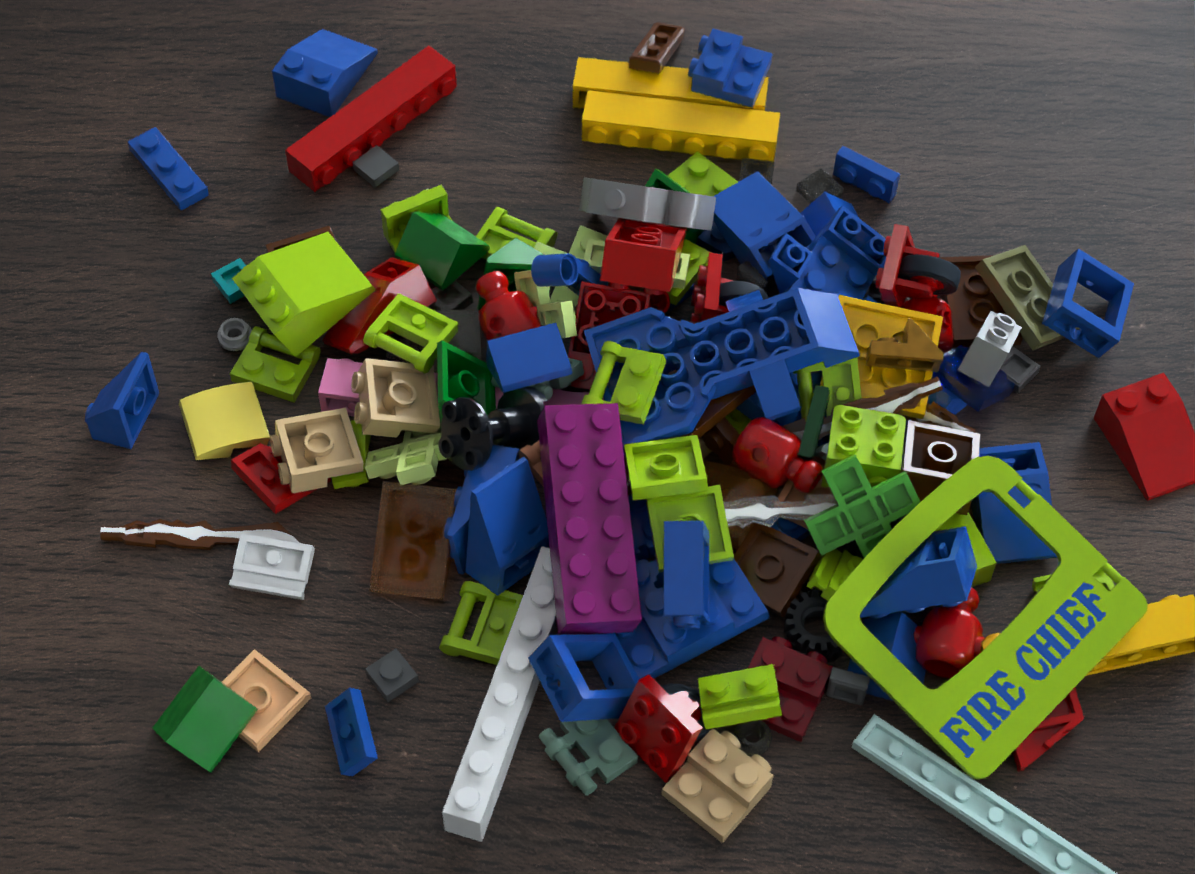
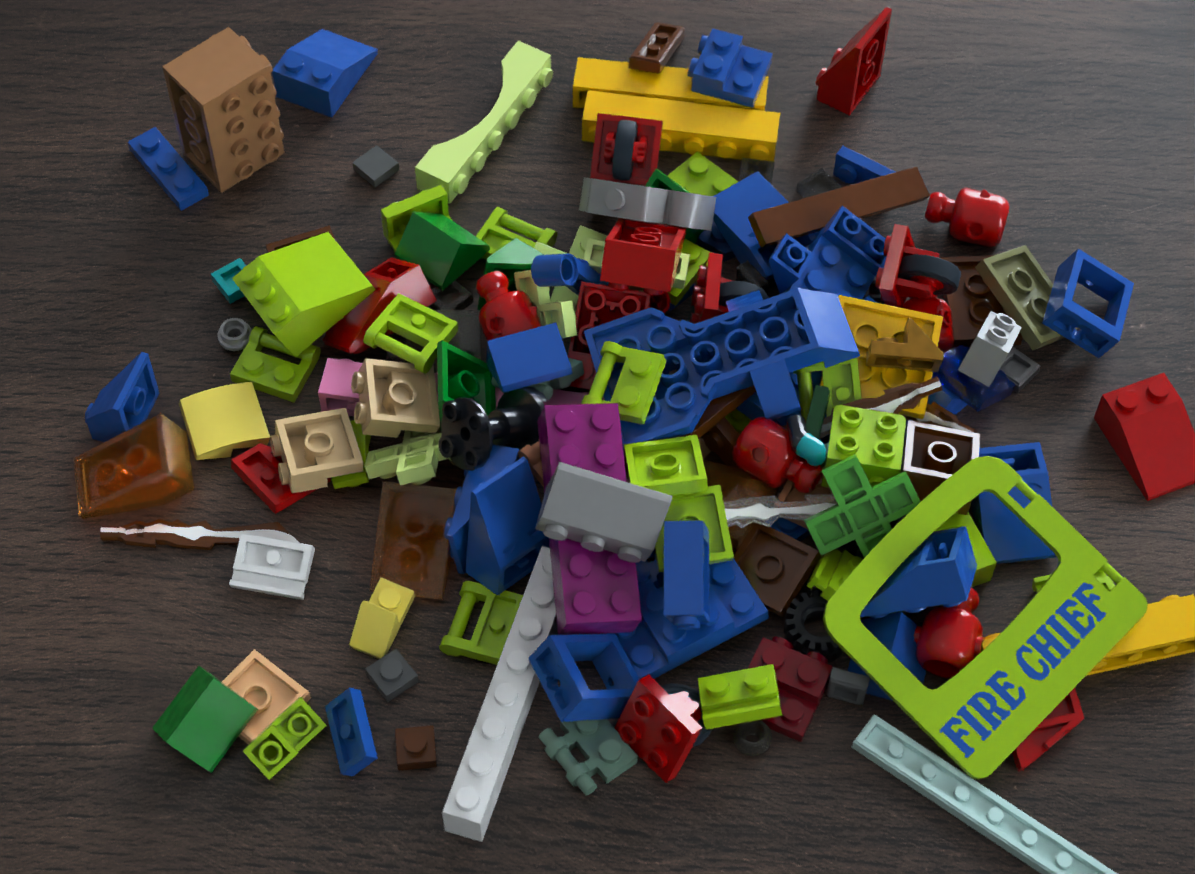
(134, 470): none -> clear orange slope
(225, 108): none -> medium nougat brick
(284, 738): none -> lime slope
(371, 118): red brick -> none
(381, 618): none -> light yellow slope
(415, 747): none -> reddish brown plate
(456, 160): none -> yellowish green arch
(602, 513): none -> light grey slope
(625, 148): none -> red plate
(719, 784): tan plate -> none
(805, 443): none -> arm
(855, 66): none -> red slope
(862, 199): none -> reddish brown tile
(973, 217): none -> red piece

